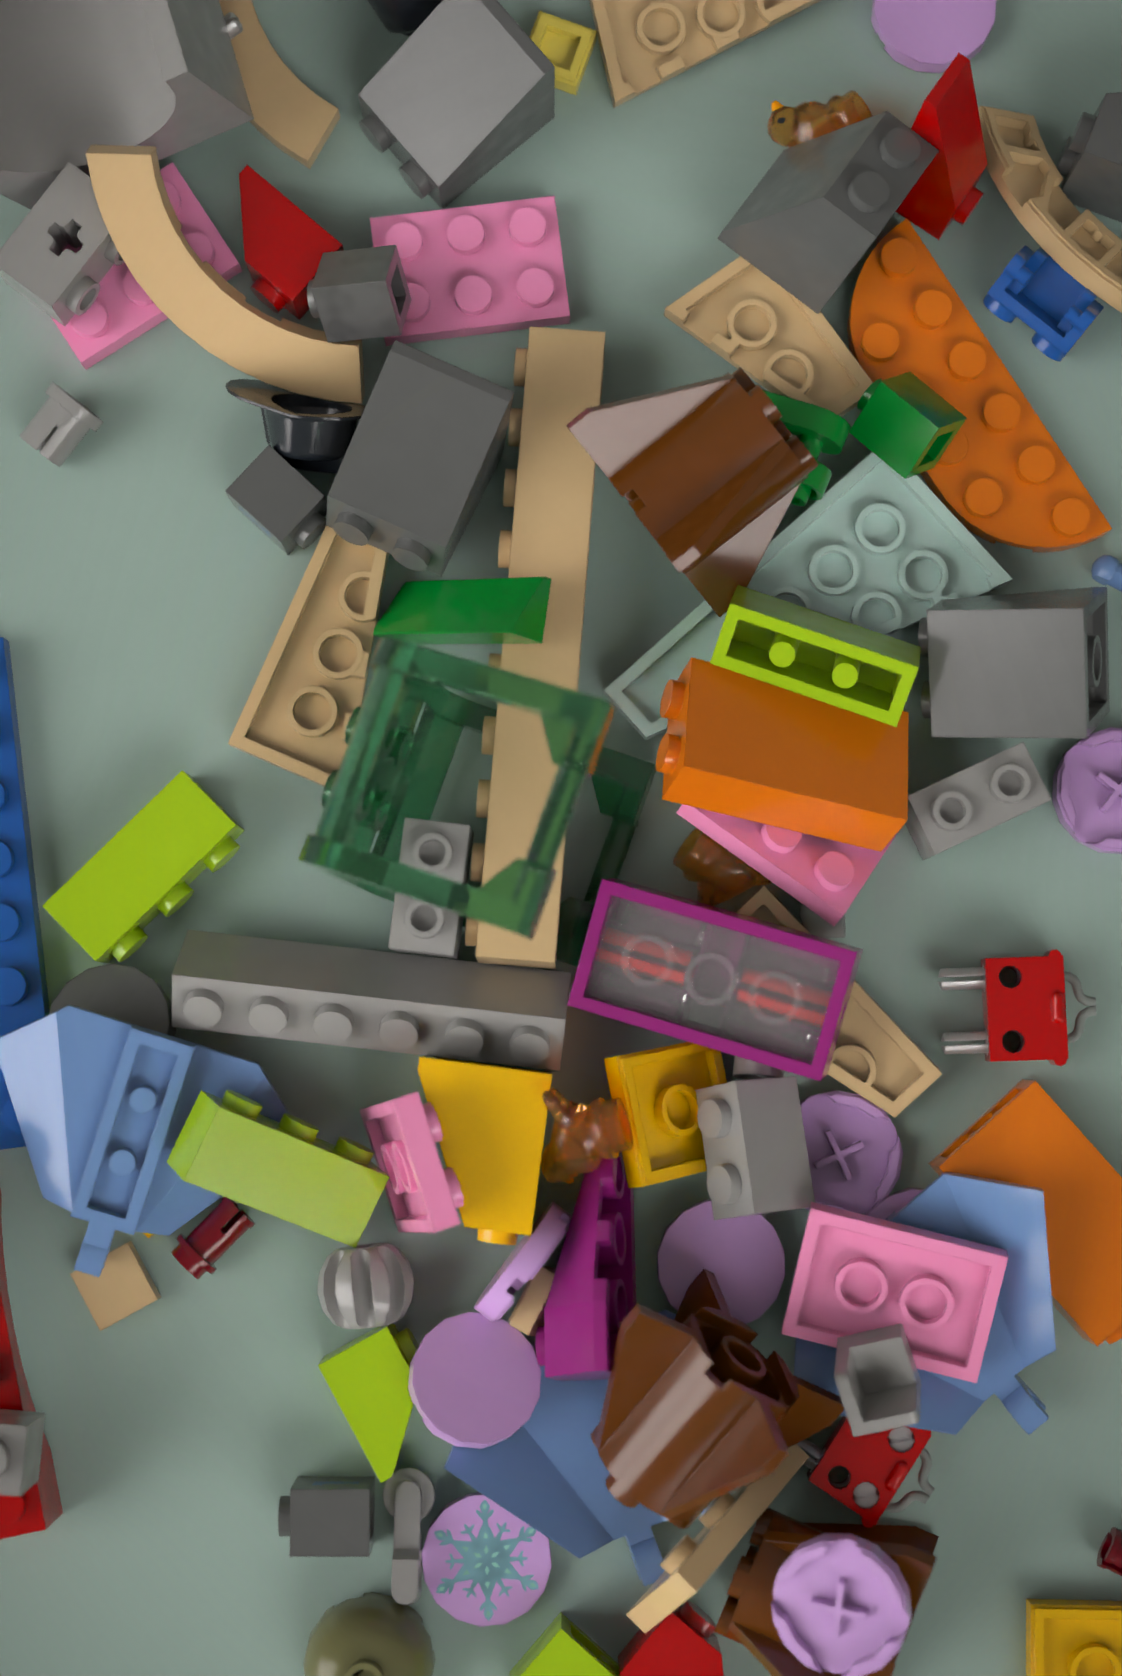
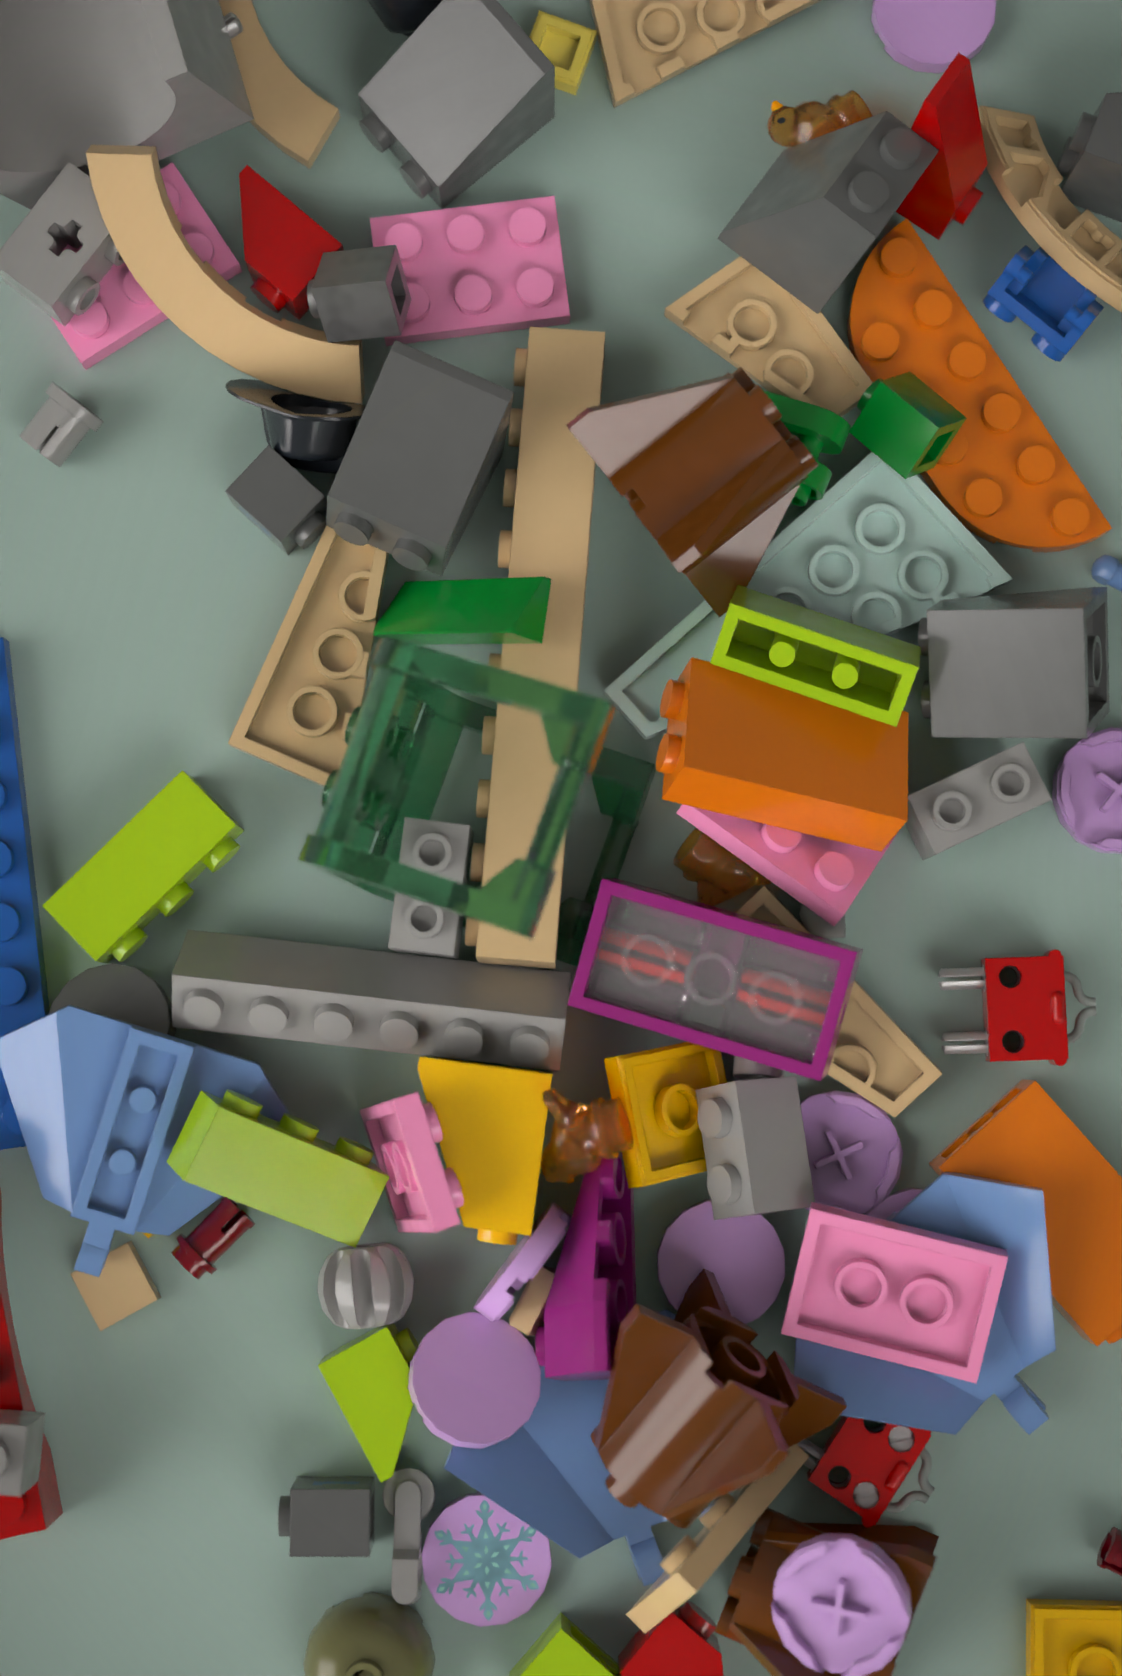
(878, 1380): light grey panel -> none

